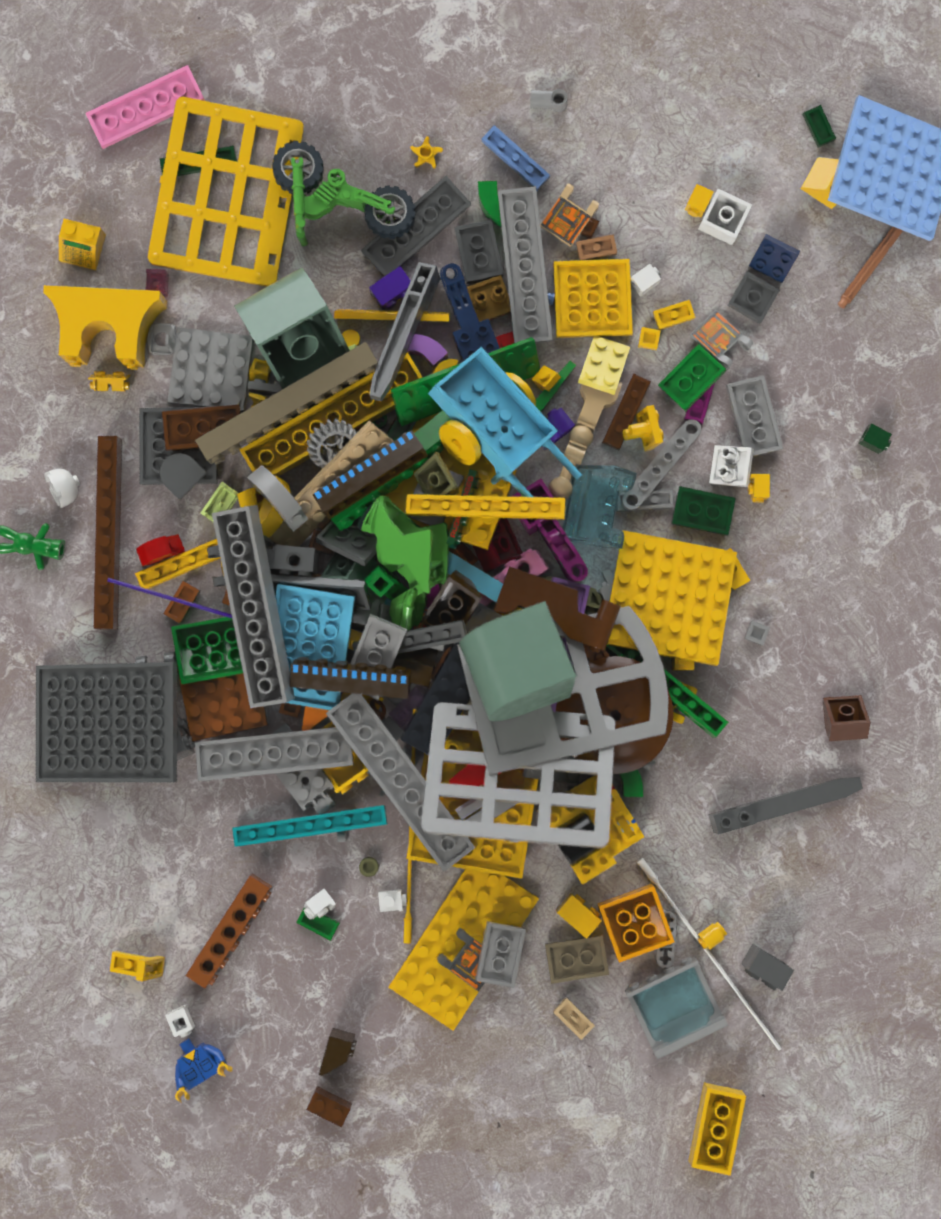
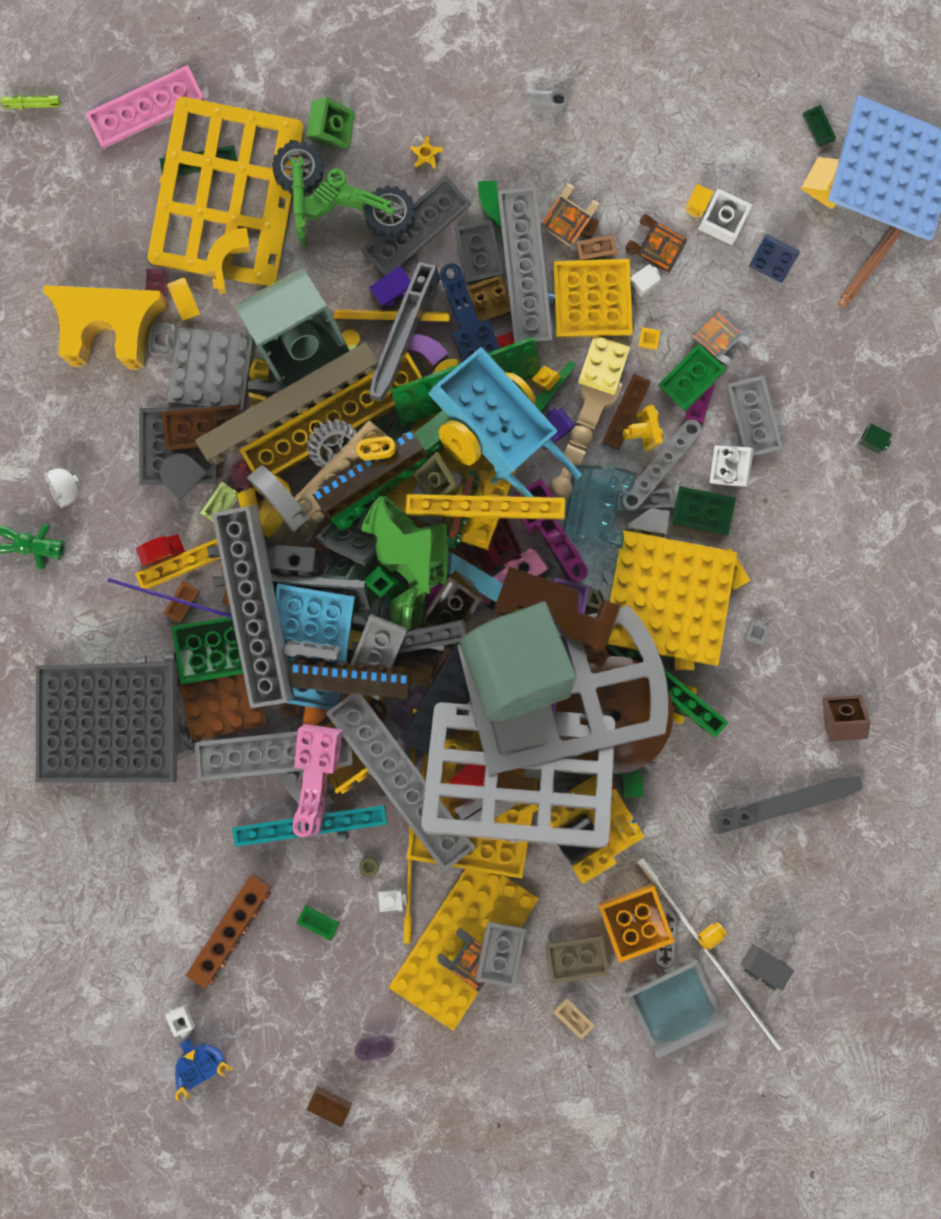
(21, 102): none -> lime pin
(80, 244): yellow slope -> none
(101, 381): yellow hinge -> none
(107, 532): reddish brown brick -> none
(136, 965): yellow bracket -> none
(183, 299): none -> yellow slope
(223, 248): none -> yellow arch
(239, 476): none -> clear pink brick
(312, 650): none -> light grey hinge
(318, 754): none -> bright pink brick
(319, 905): white brick -> none
(330, 123): none -> bright green slope
(338, 1049): dark brown slope -> none
(375, 1049): none -> clear purple plate
(376, 448): none -> yellow plate
(515, 157): medium blue plate -> none
(527, 809): none -> yellow plate
(579, 915): yellow brick -> none
(651, 522): none -> light grey slope
(660, 245): none -> flag
(674, 315): yellow plate -> none
(717, 1128): yellow brick -> none
(753, 297): dark grey plate -> none
(759, 487): yellow brick -> none

